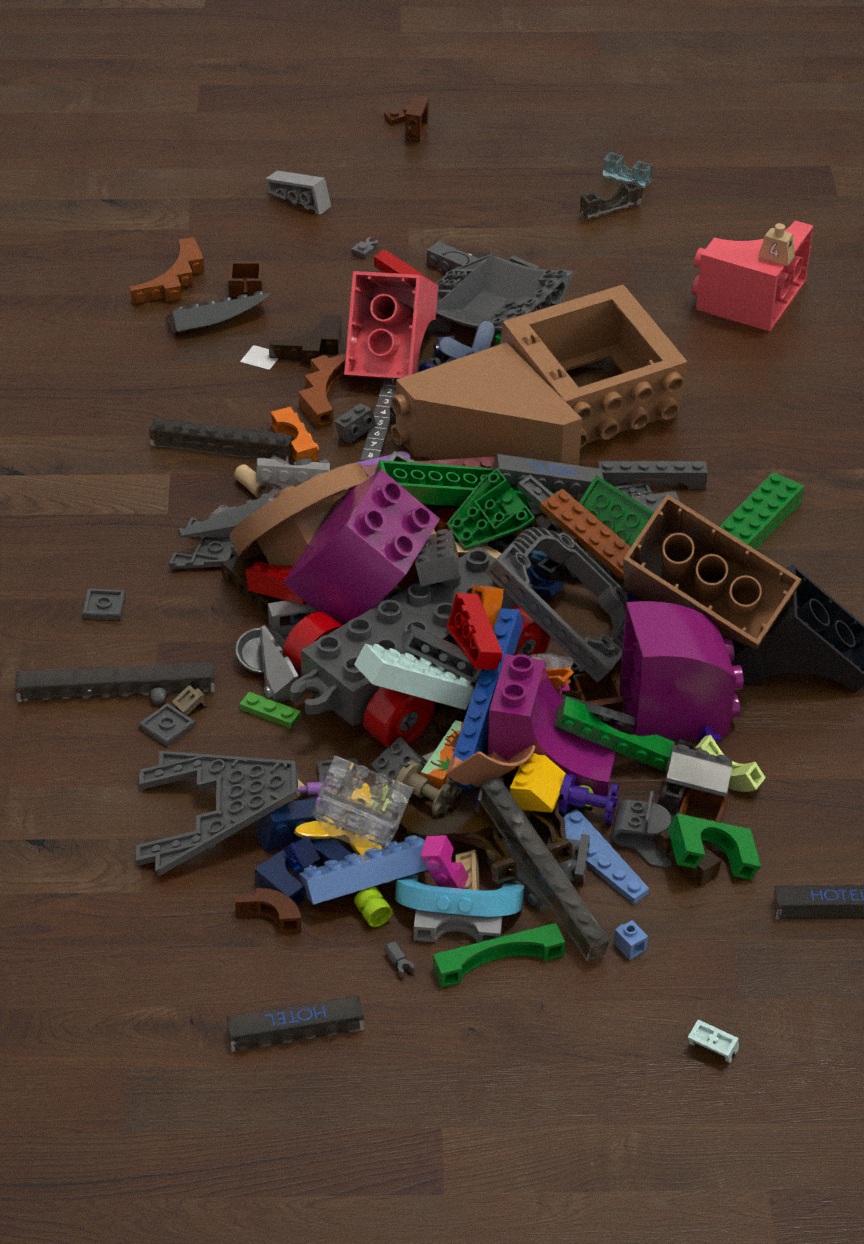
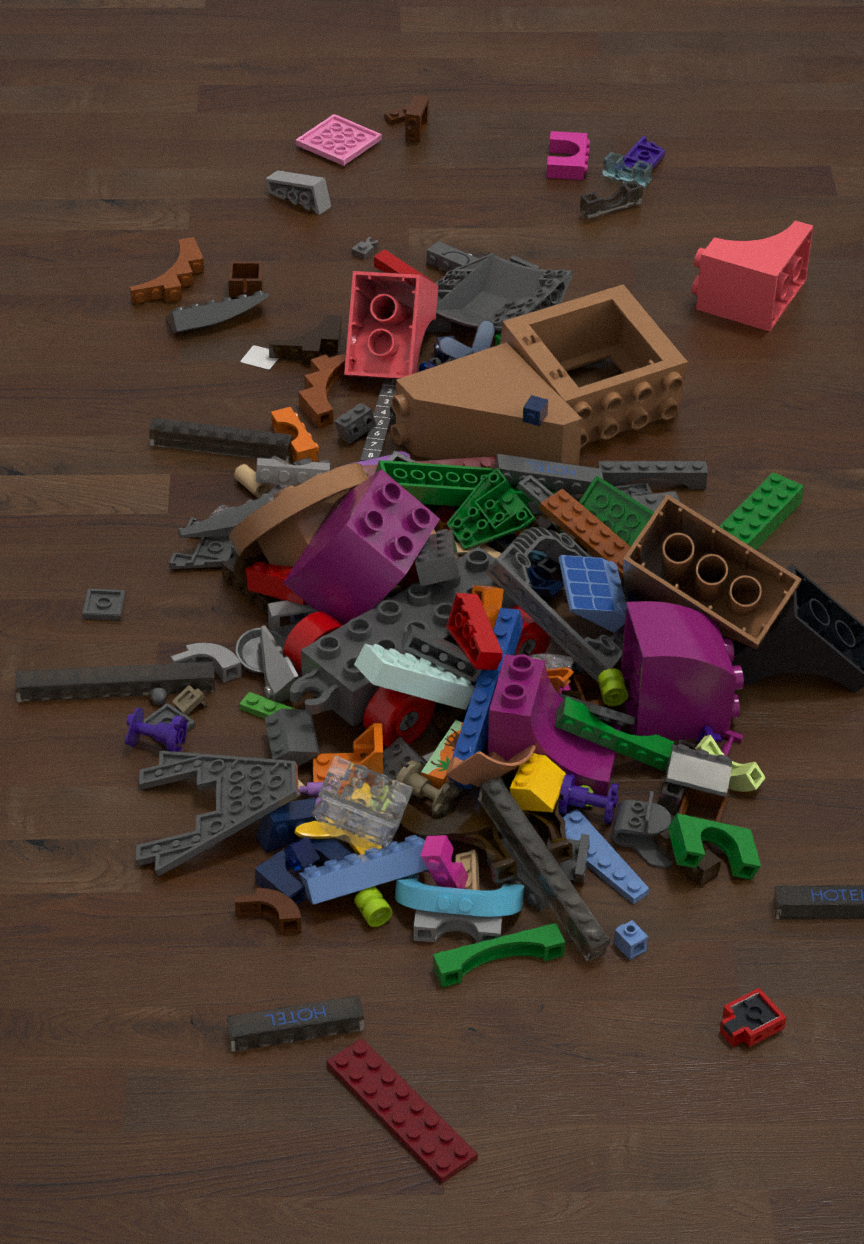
(166, 733): none -> dark purple piece
(225, 661): none -> light grey arch
(292, 736): none -> dark grey slope
(338, 139): none -> bright pink plate
(367, 752): none -> orange bracket
(398, 958): dark grey bar -> none
(402, 1110): none -> dark red plate
(535, 410): none -> dark blue brick
(568, 167): none -> dark pink arch
(594, 590): none -> slope
(612, 687): none -> lime wheel
(644, 152): none -> dark purple wing
(714, 1039): light aqua hinge -> none
(731, 736): none -> magenta piece
(751, 1019): none -> piece
(778, 245): tan torso -> none

